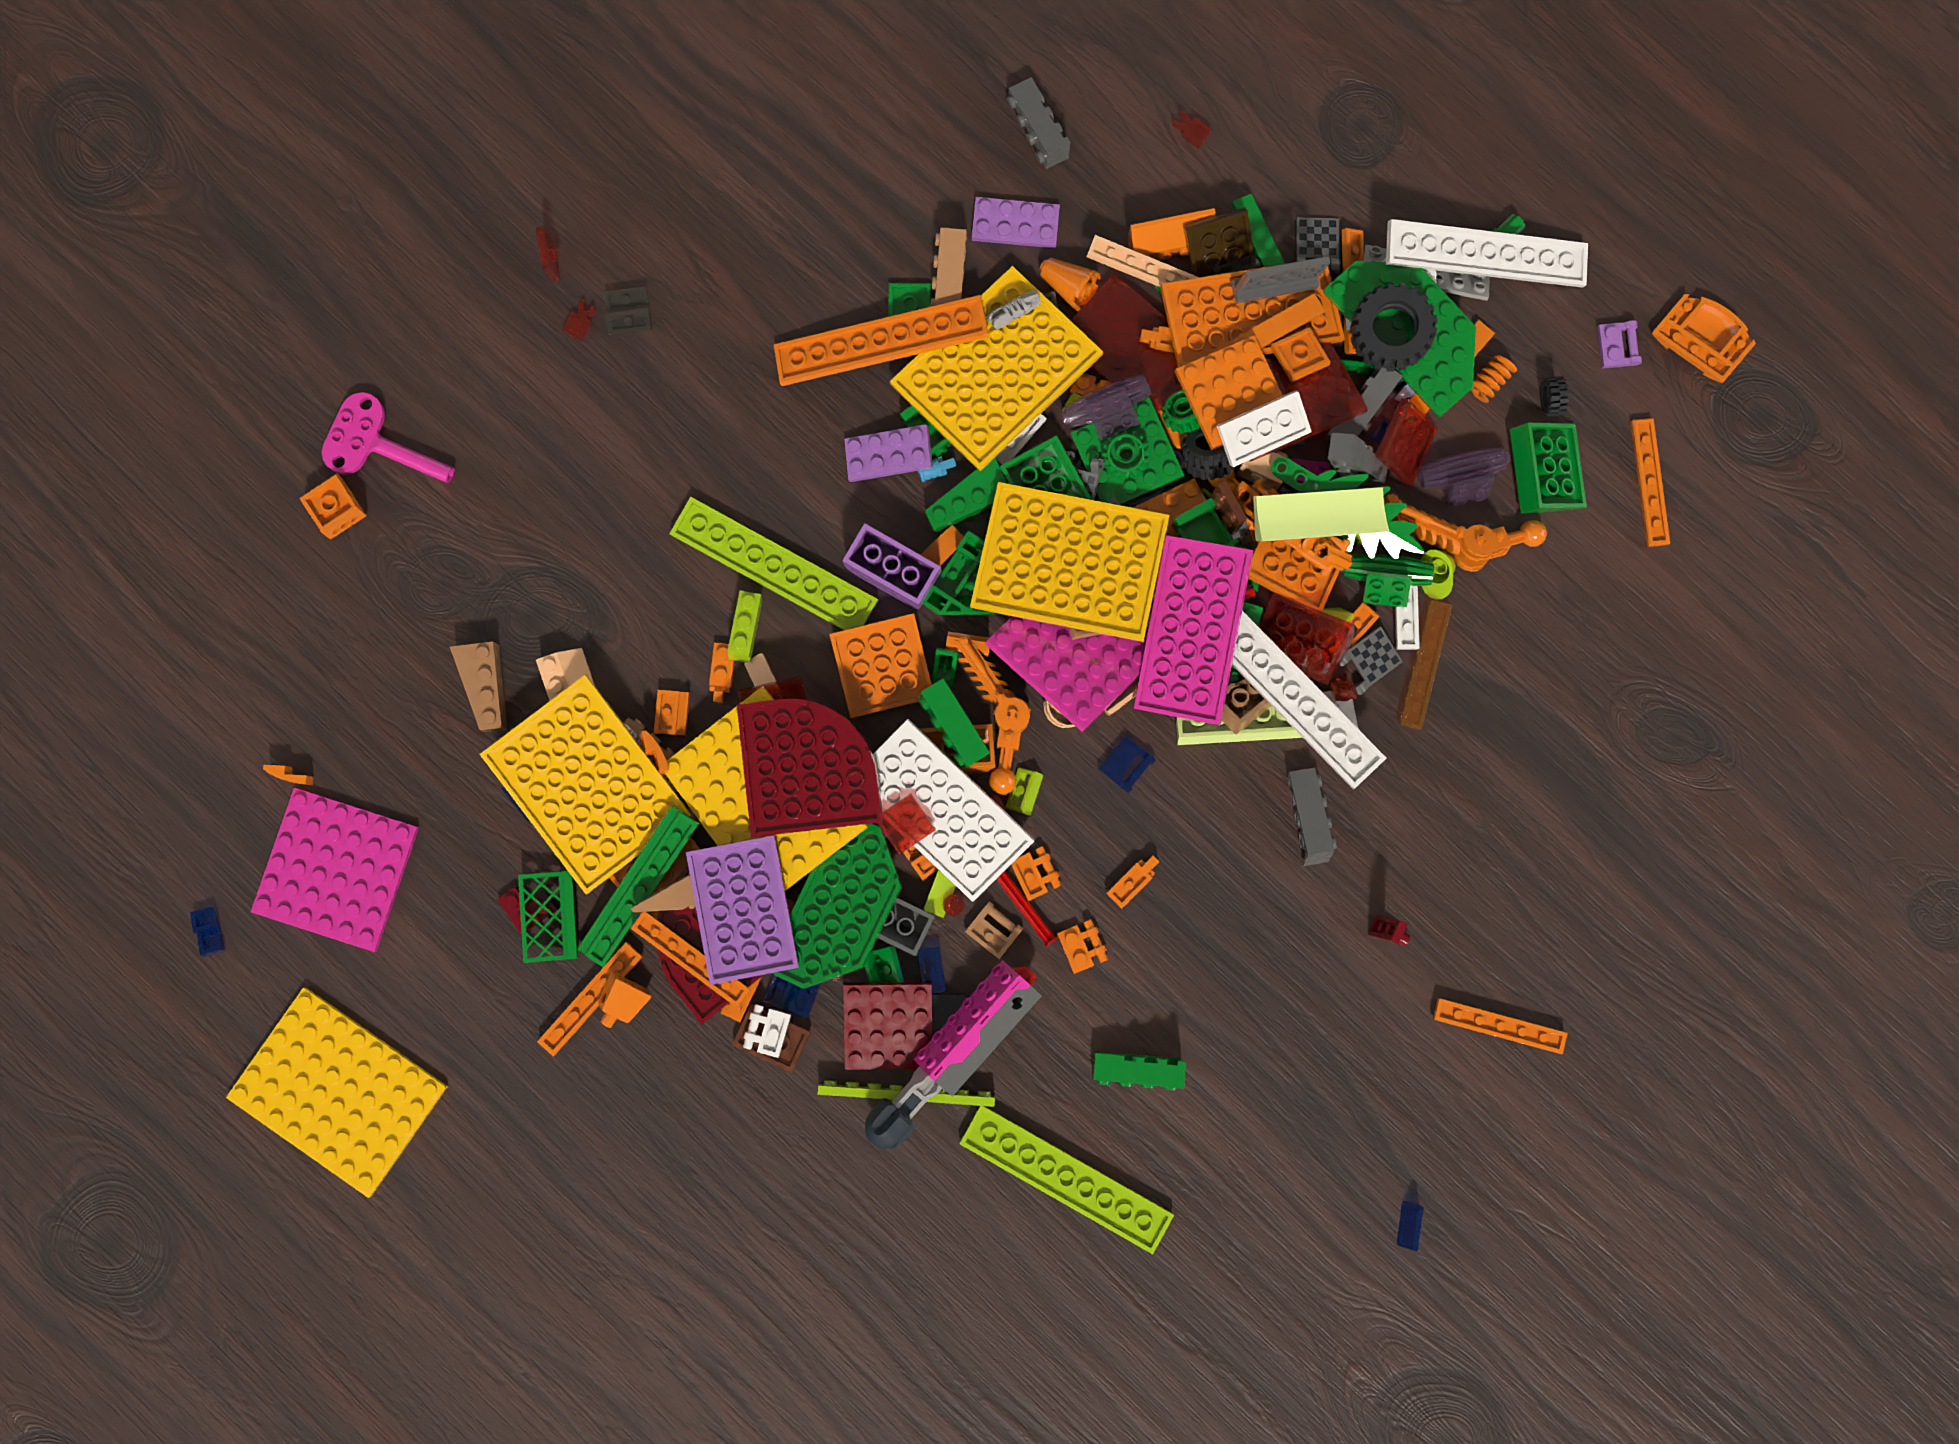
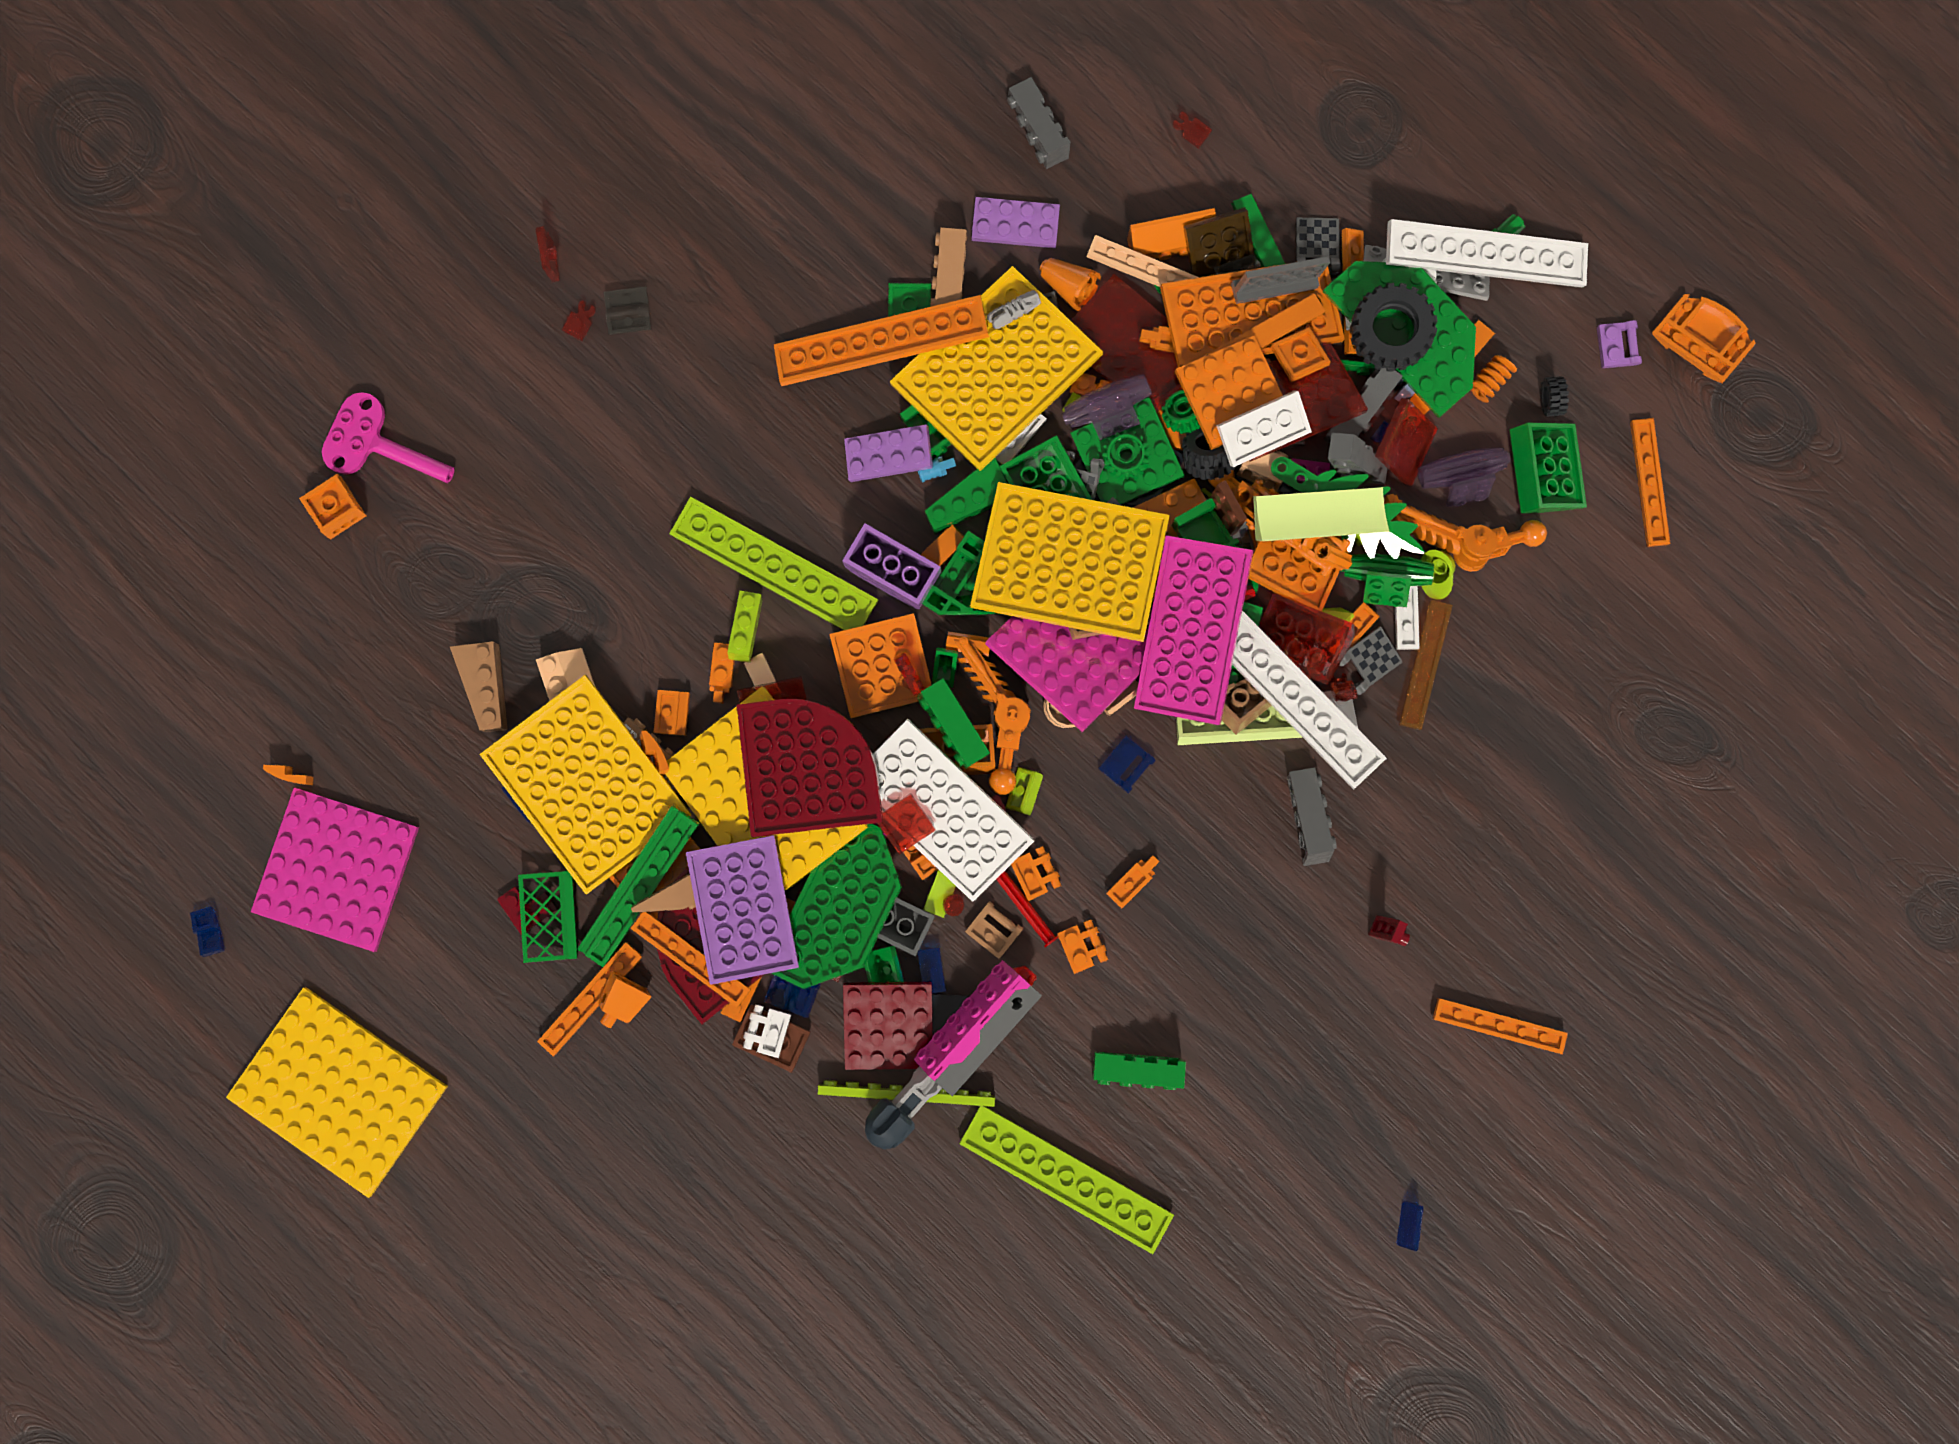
(909, 673): none -> clear red plate

